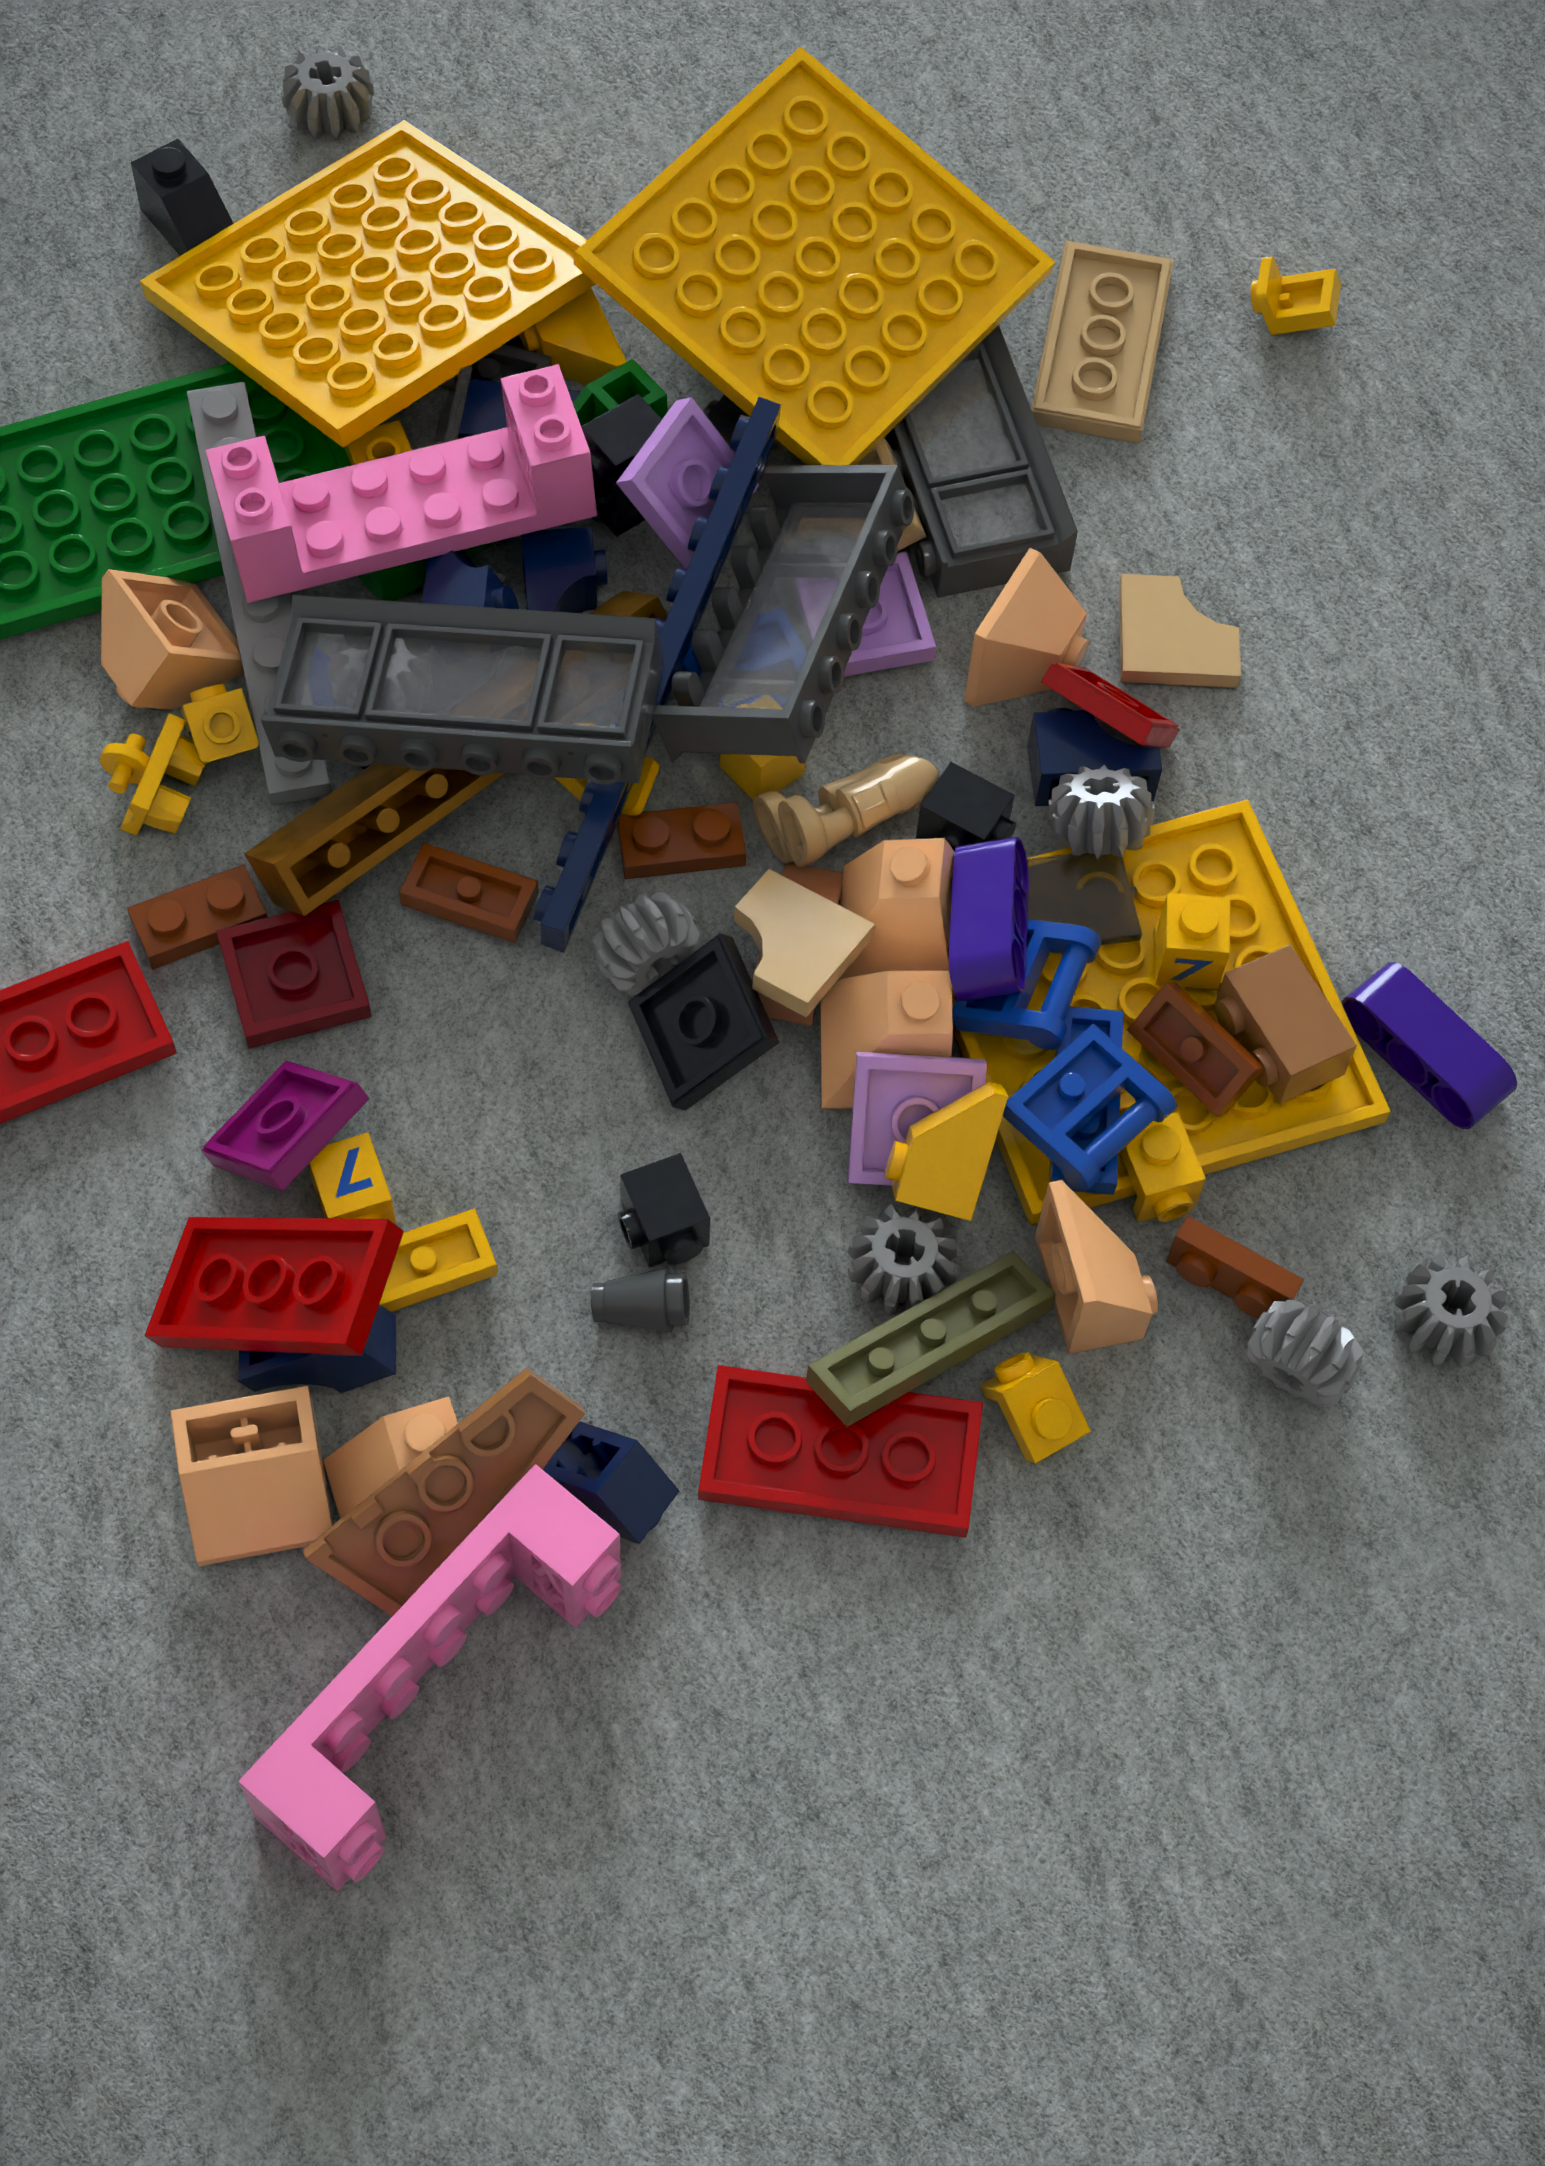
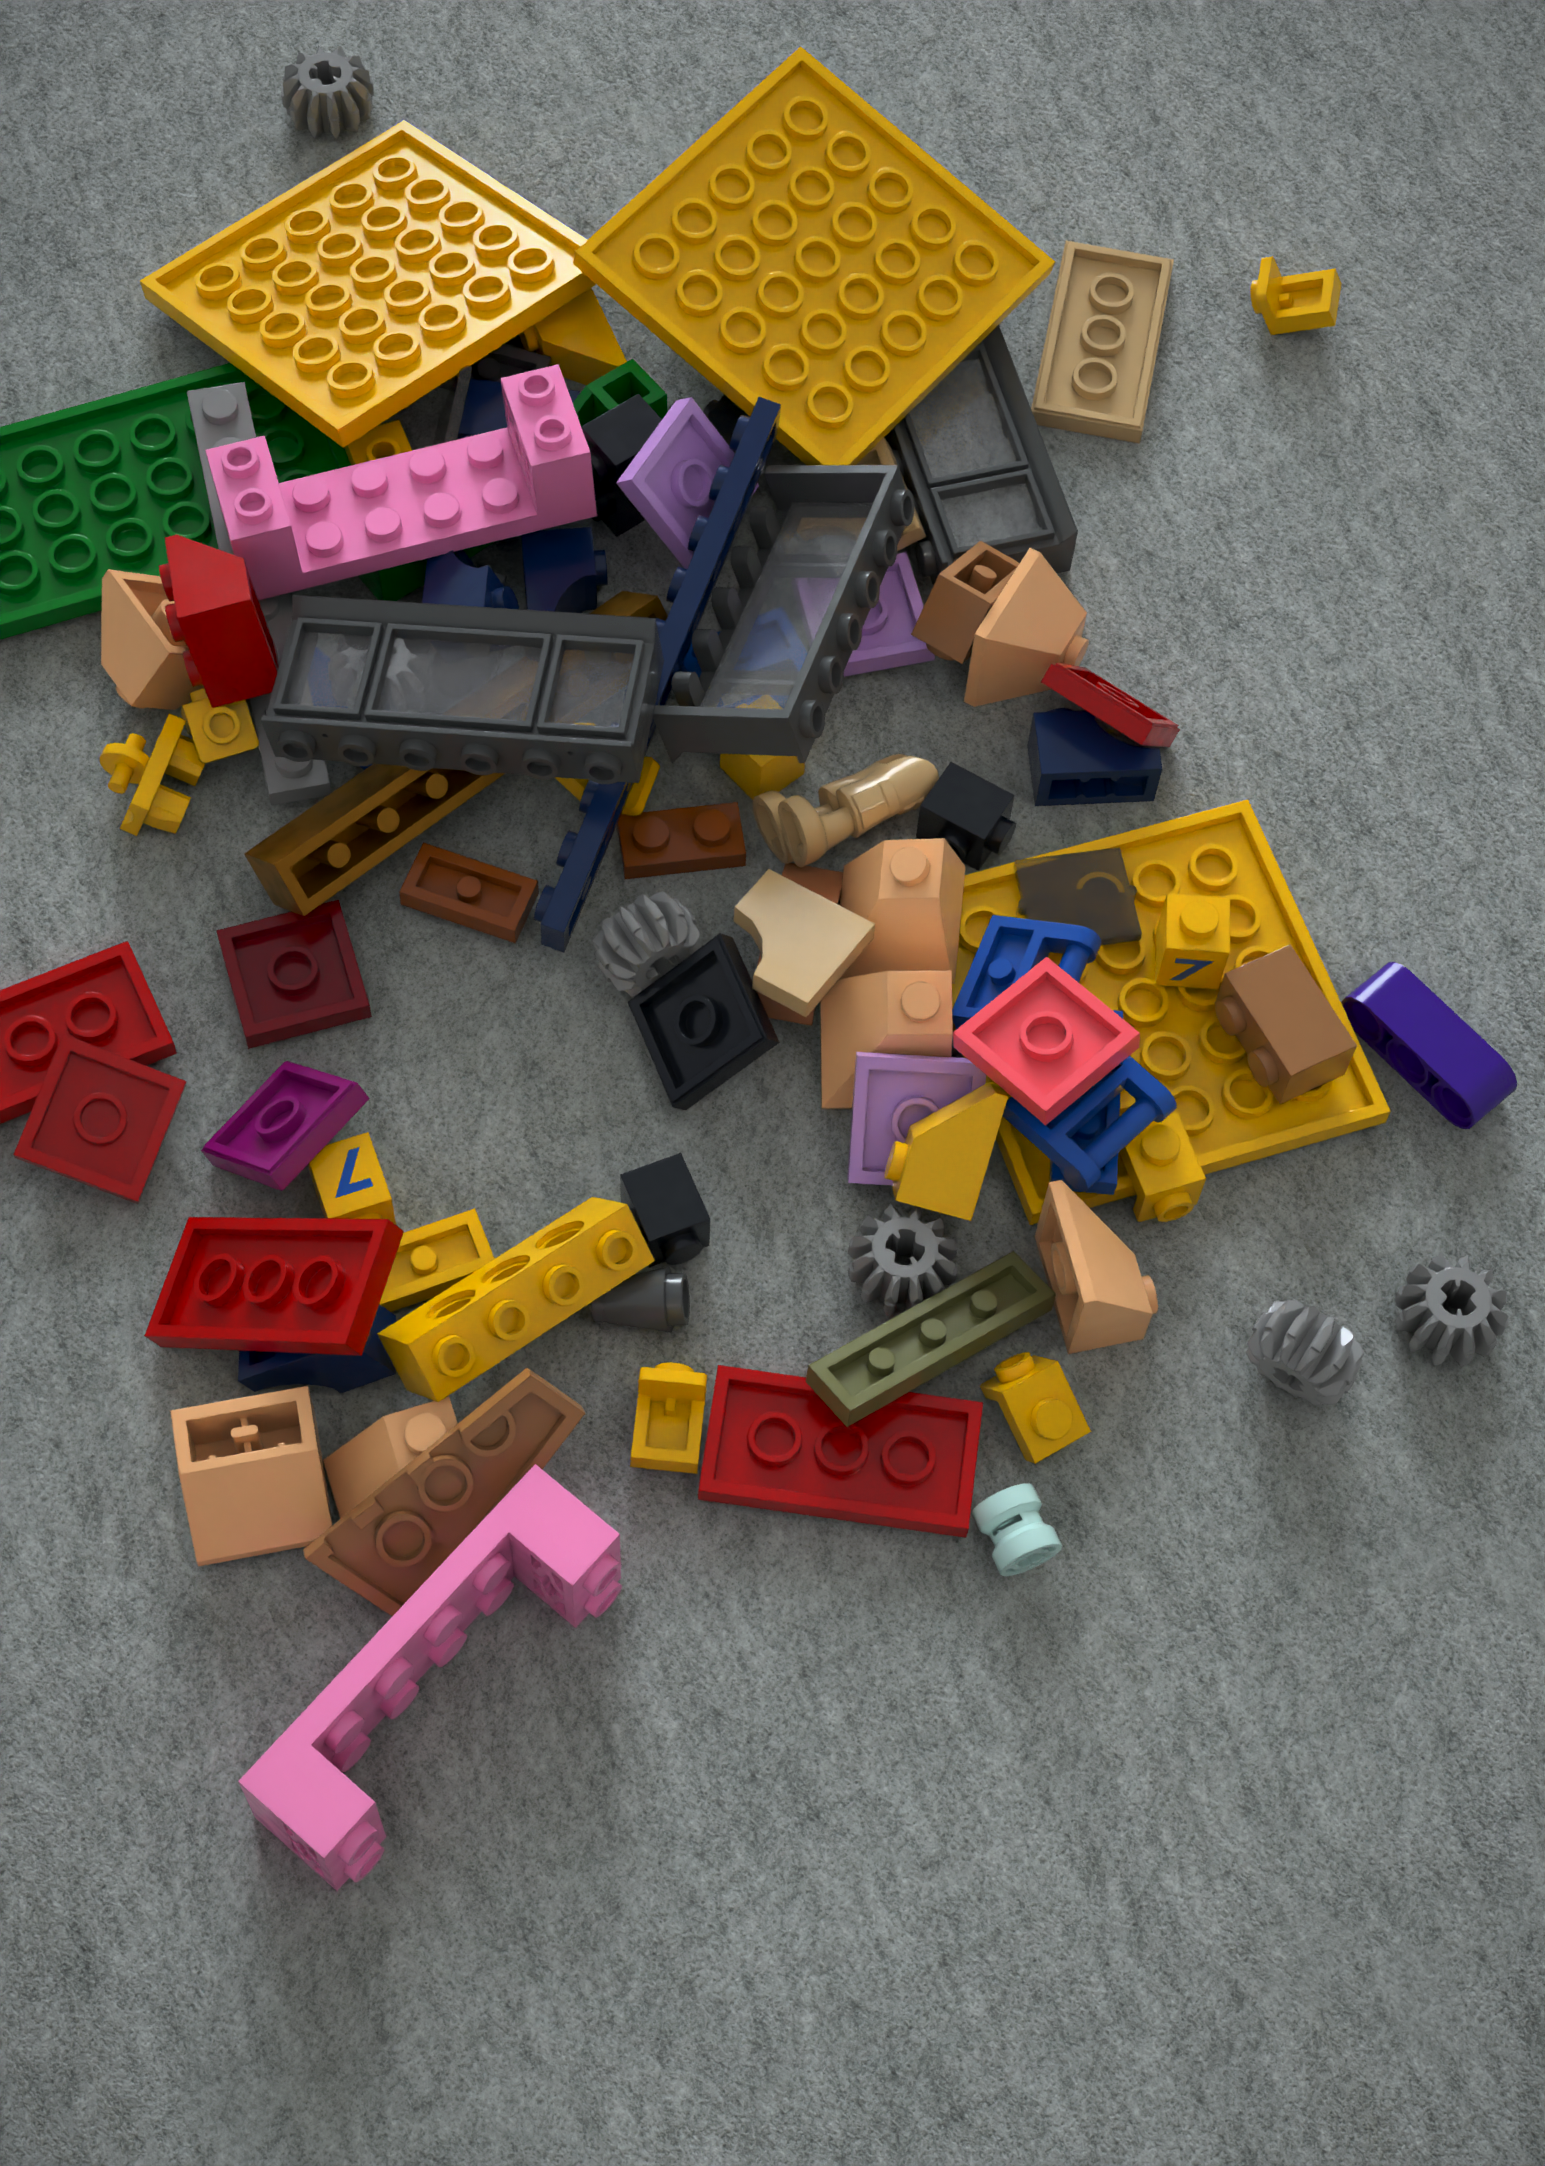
(100, 1119): none -> red plate
(179, 196): black slope -> none
(189, 916): dark orange plate -> none
(218, 621): none -> red slope
(515, 1298): none -> yellow brick
(613, 1479): dark blue arch -> none
(669, 1418): none -> yellow bracket
(962, 600): none -> medium nougat brick
(989, 919): dark purple beam -> none
(1016, 1529): none -> light aqua wheel
(1046, 1040): none -> coral plate
(1101, 812): light grey gear -> none
(1169, 639): tan tile -> none
(1195, 1049): dark orange plate -> none
(1219, 1262): dark orange plate -> none

